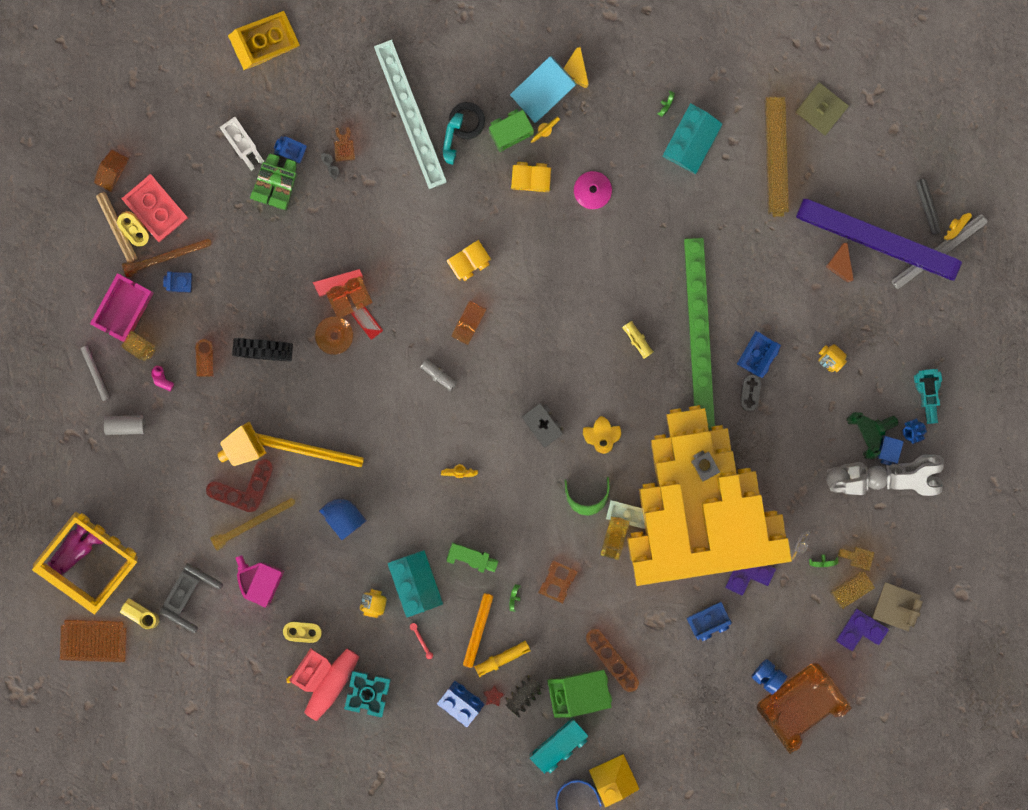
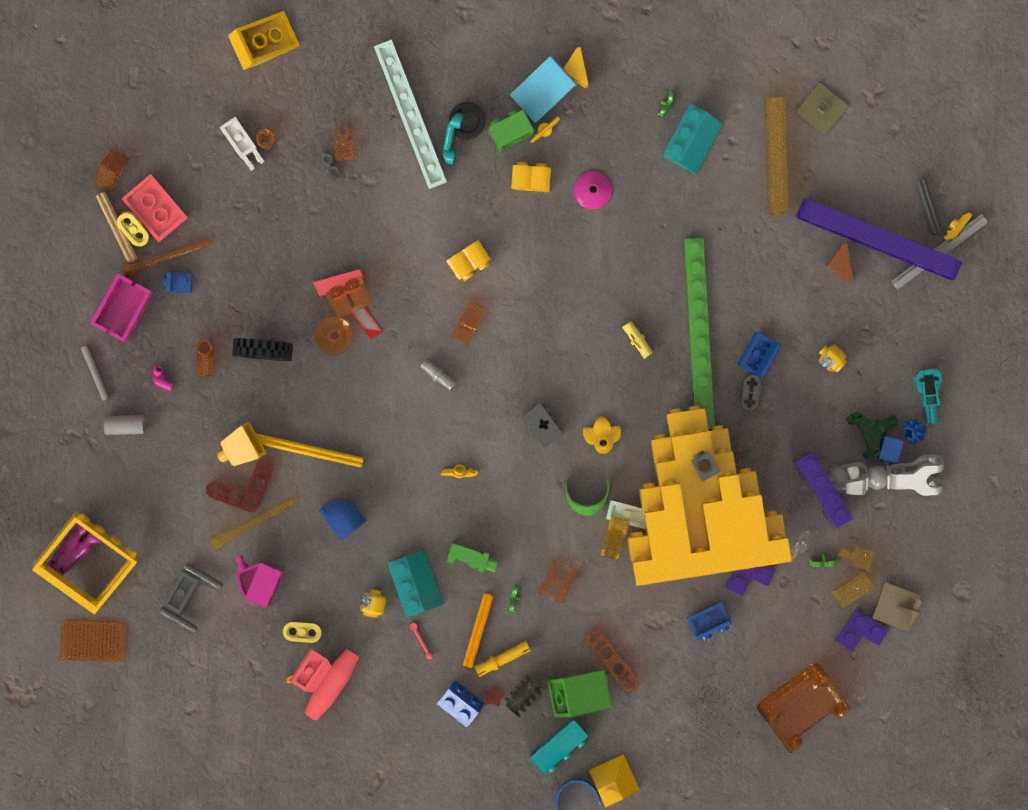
(138, 346): clear yellow brick -> none
(138, 614): light yellow piece -> none
(267, 142): none -> clear orange wheel
(275, 177): bright green hips -> none
(289, 149): blue bracket -> none
(357, 699): teal brick -> none
(769, 676): blue wheel -> none
(833, 505): none -> dark purple arch

